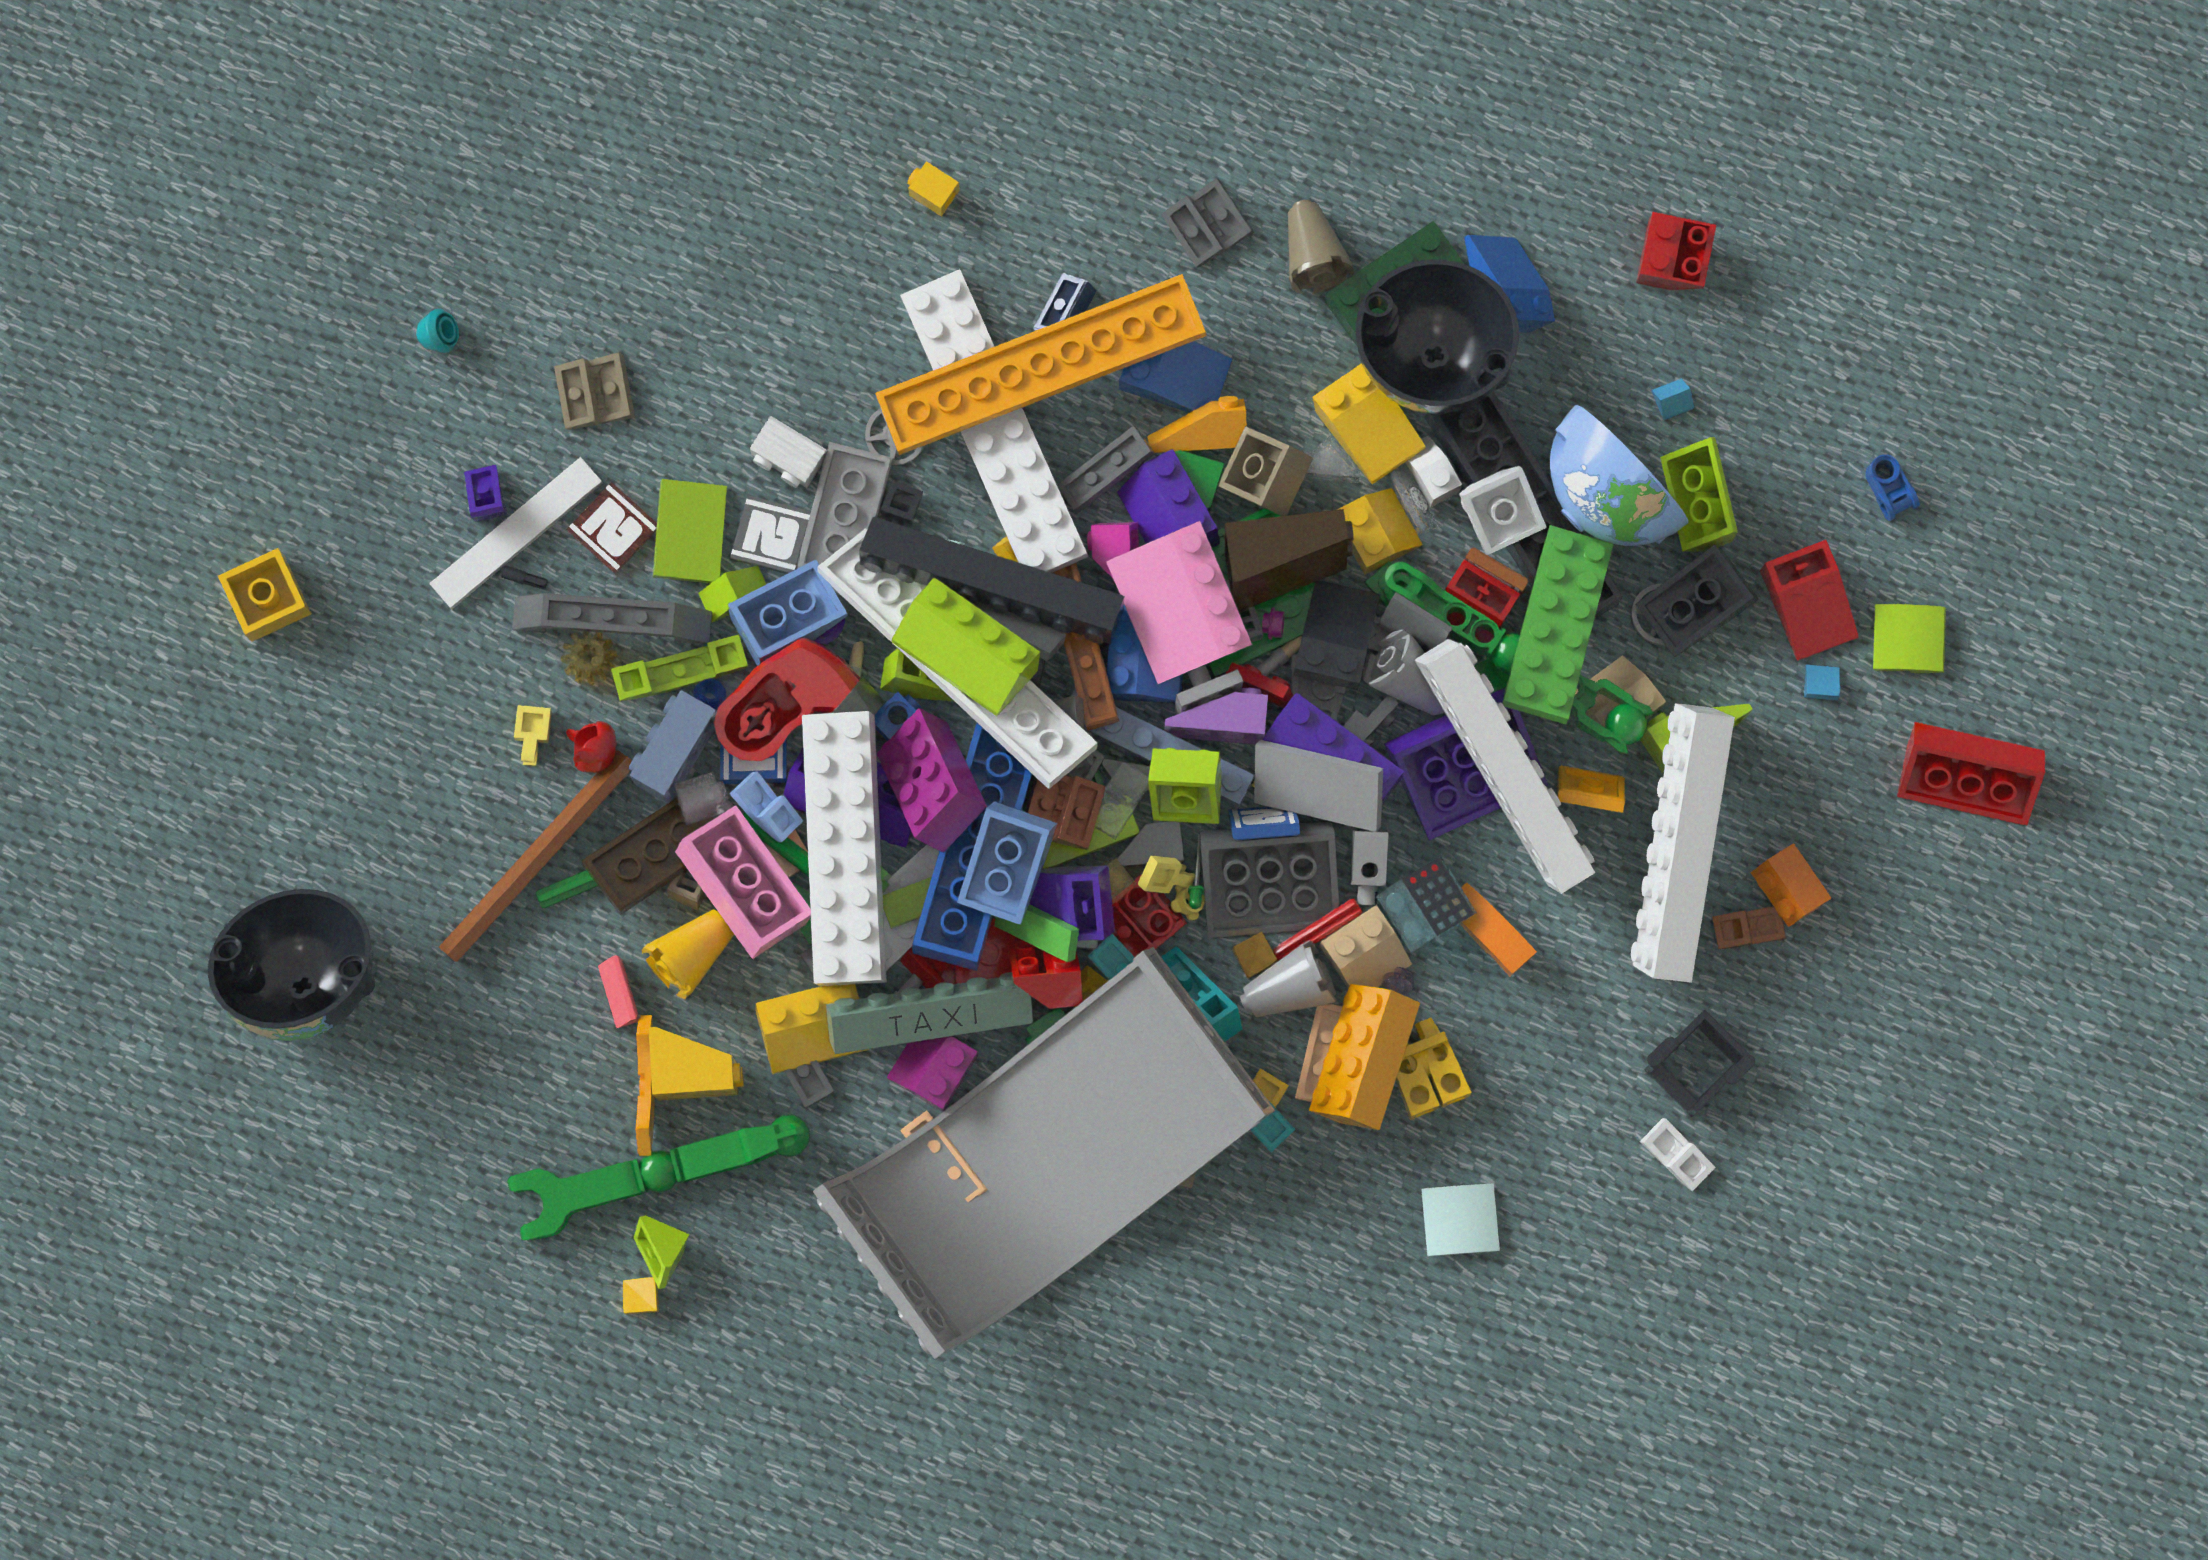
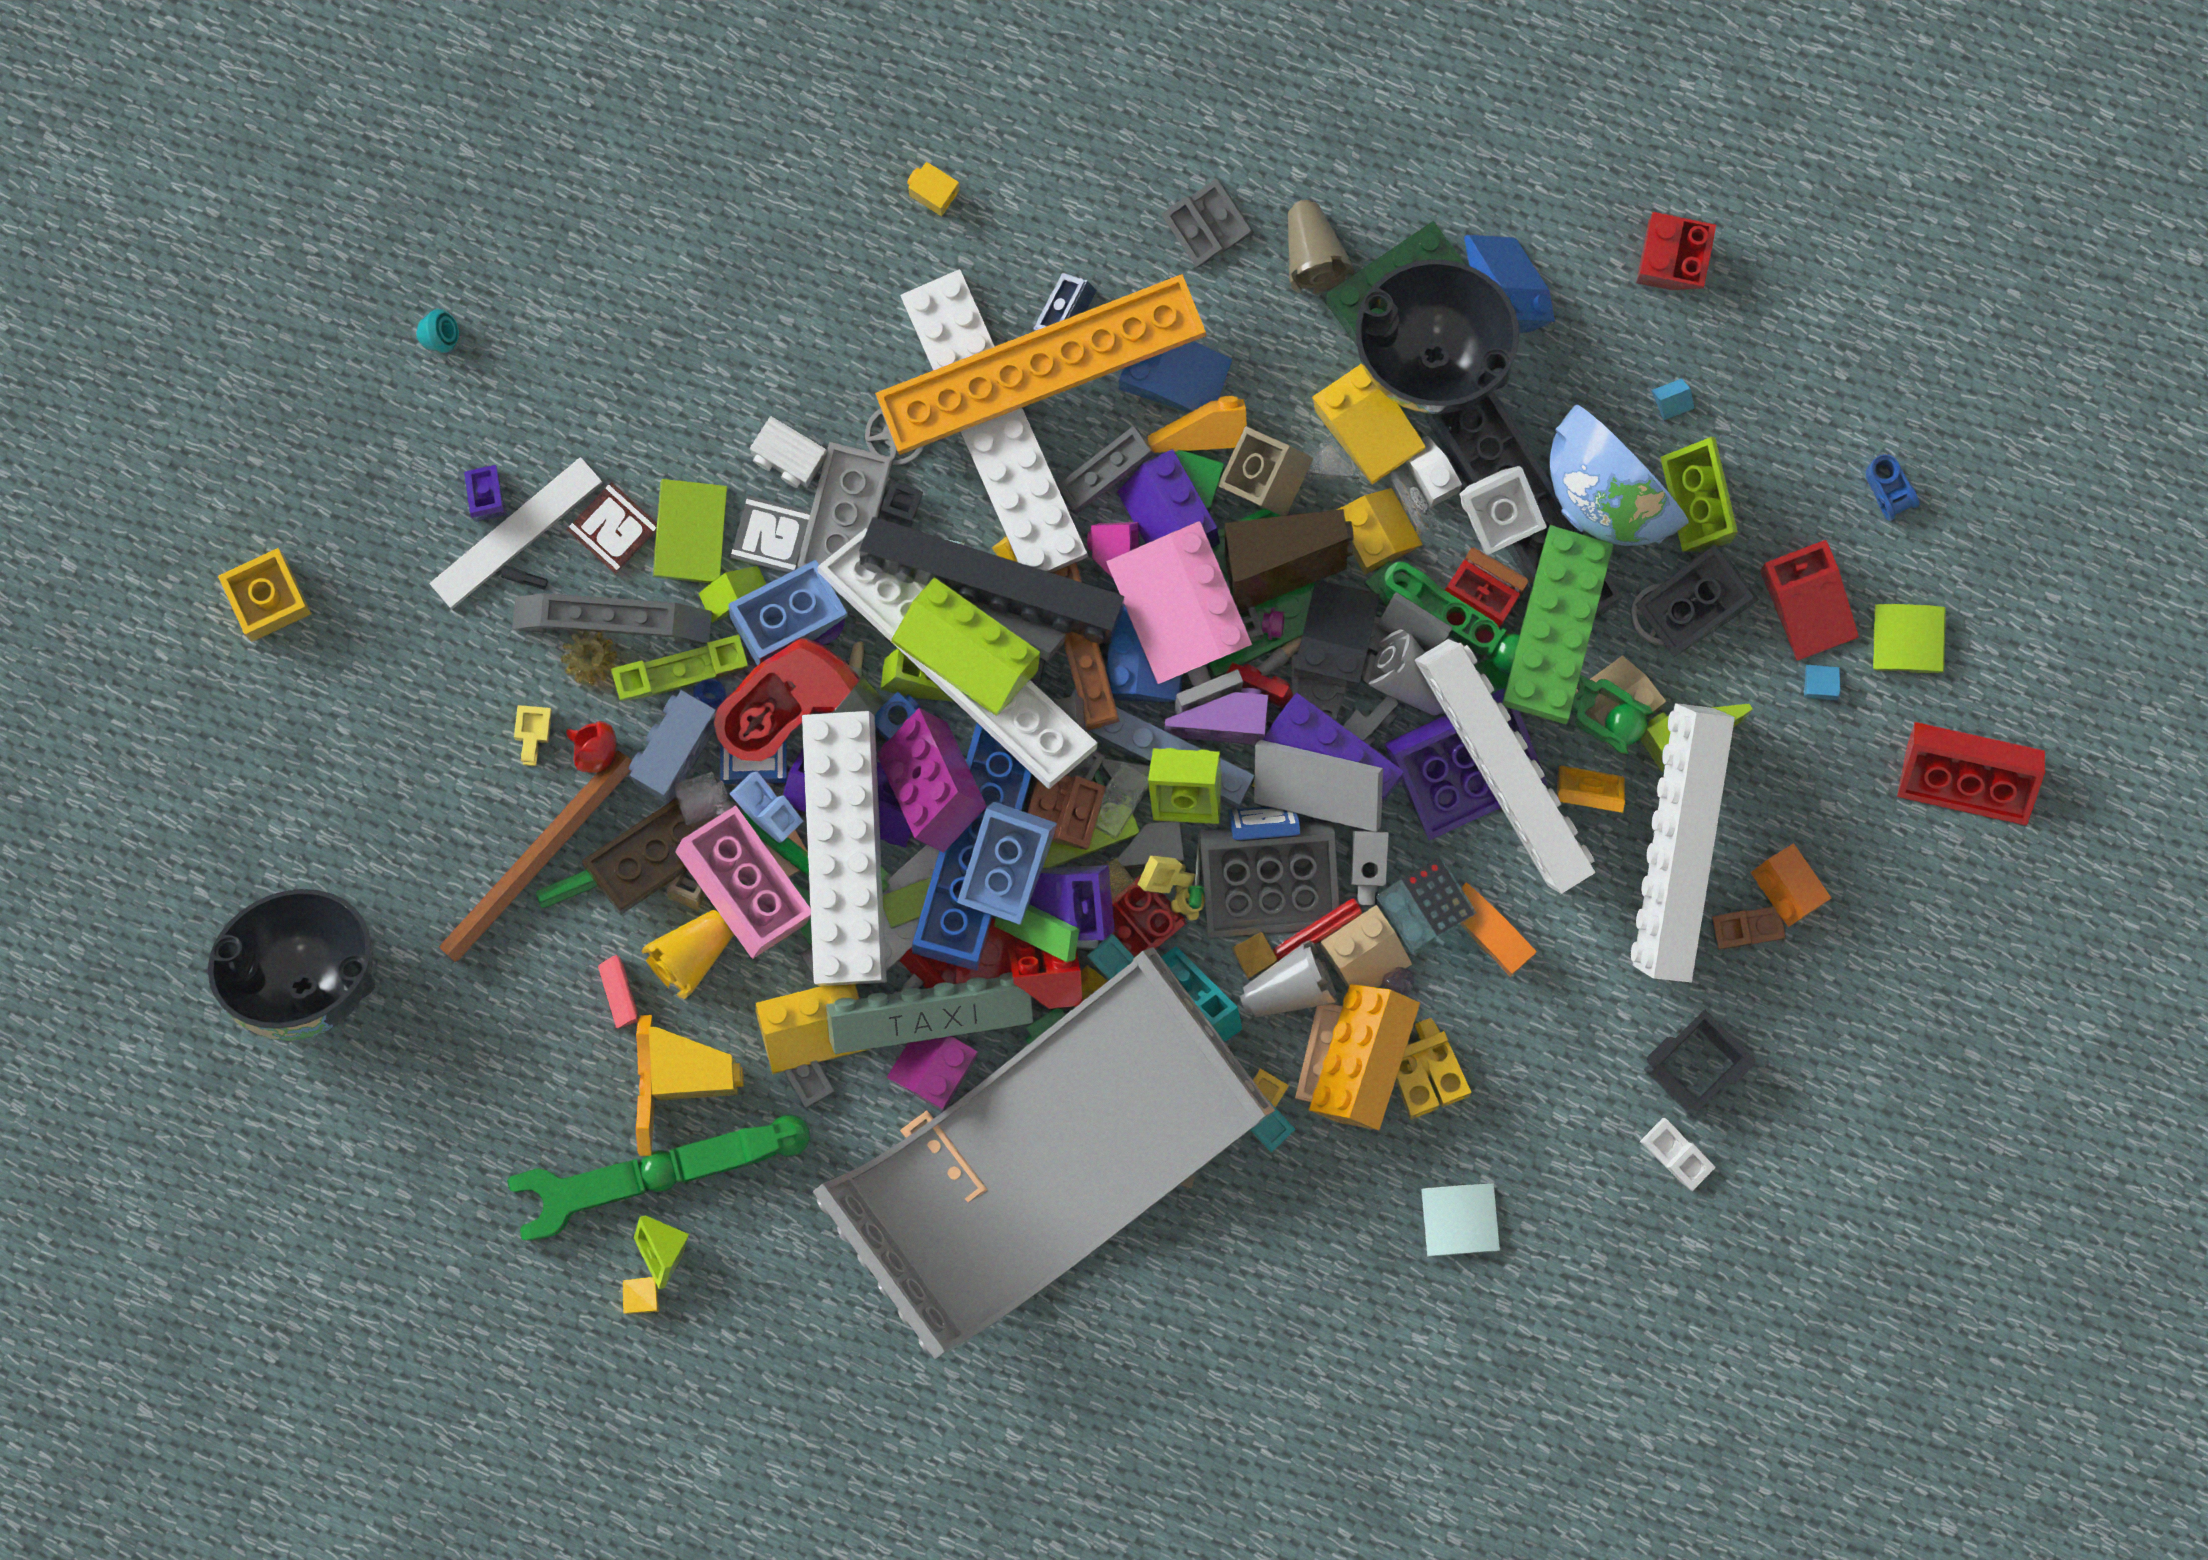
(594, 391): dark tan slope -> none

